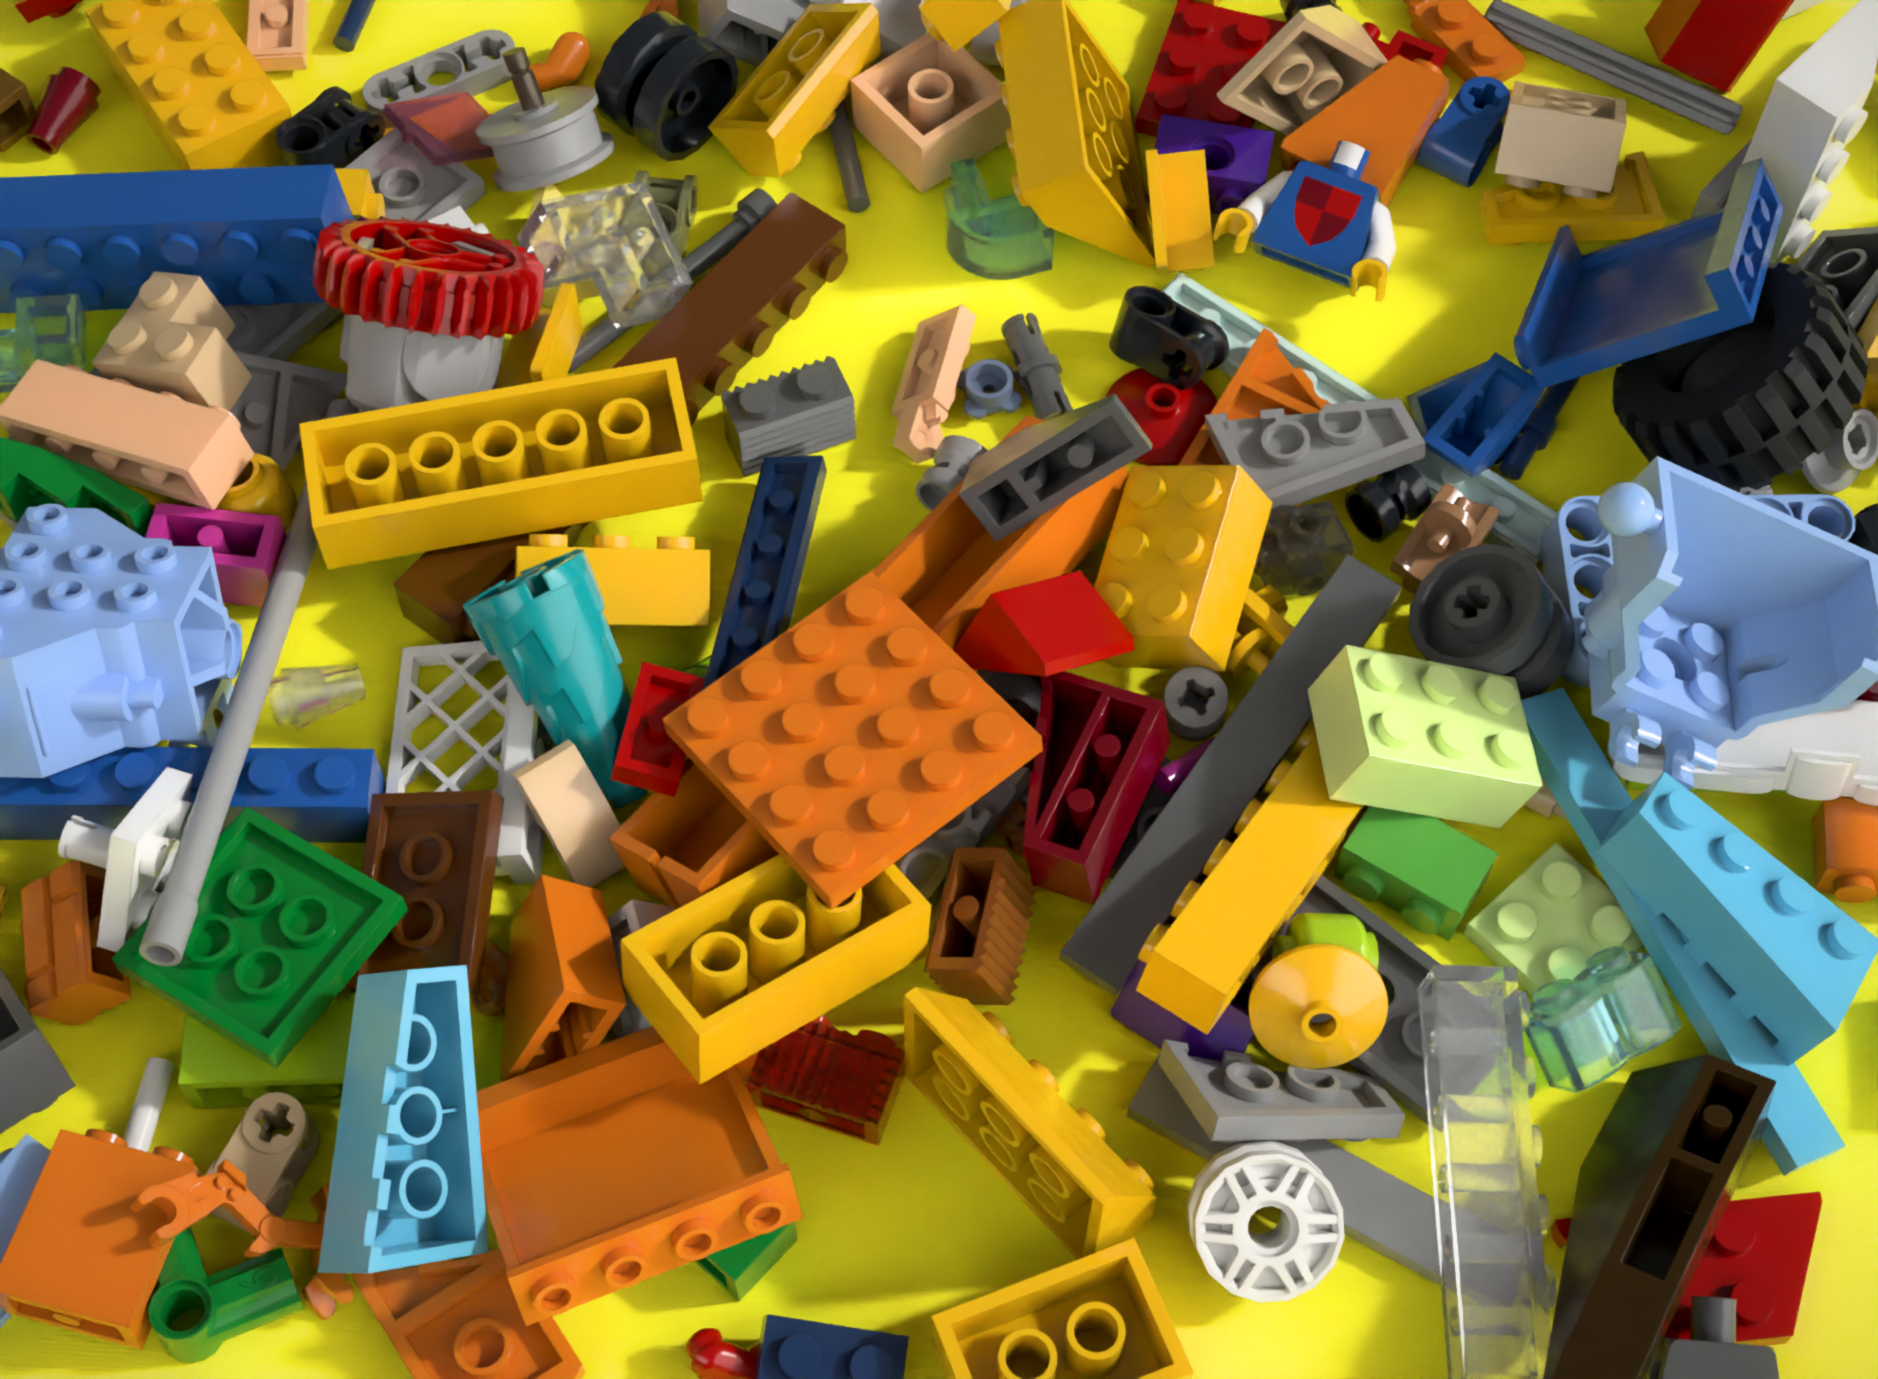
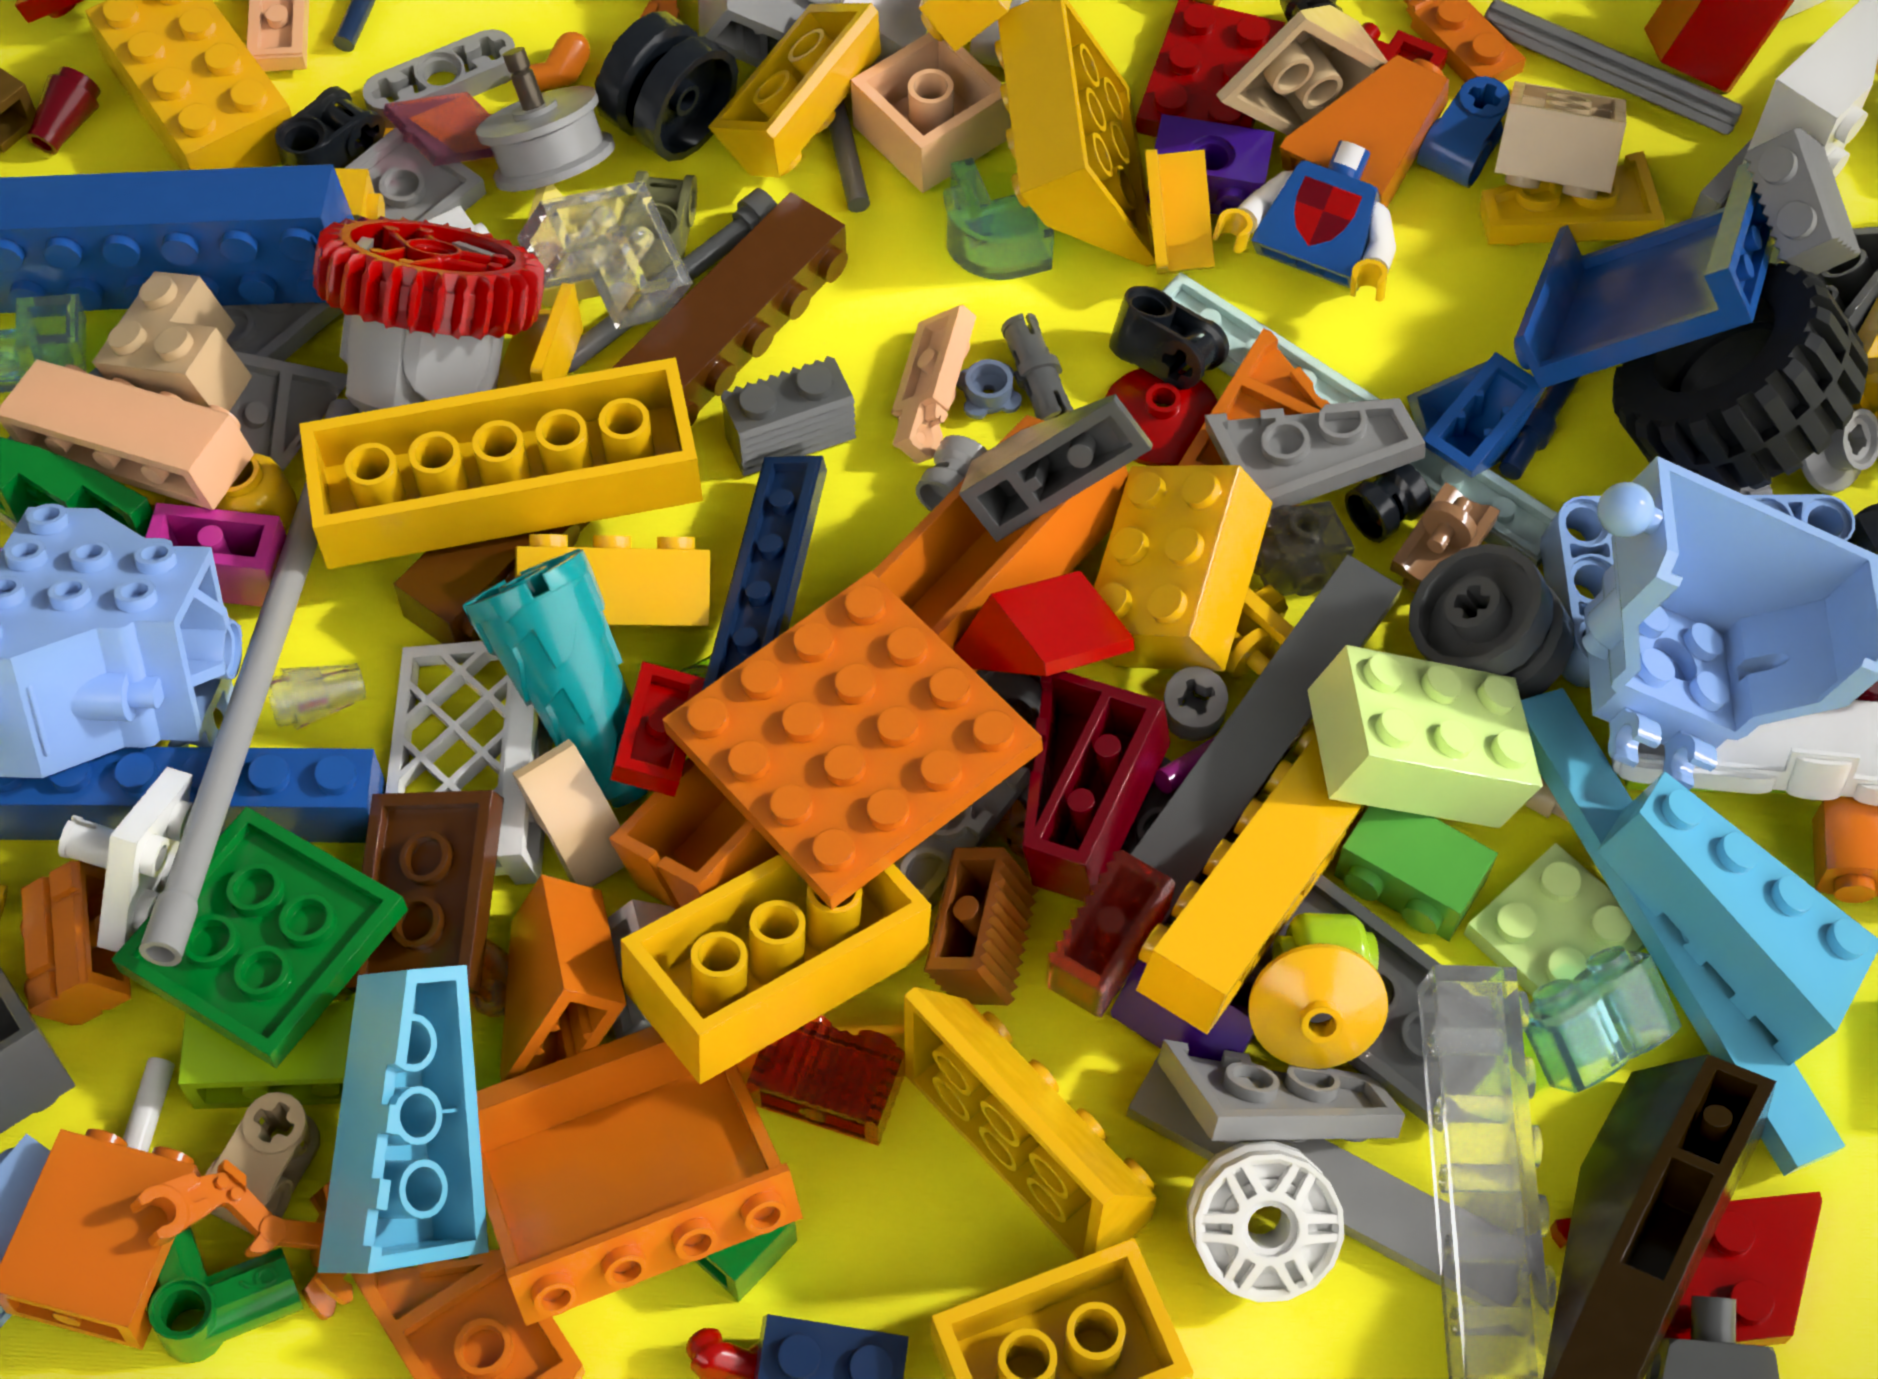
(1108, 932): none -> clear red brick
(1802, 202): none -> light grey brick

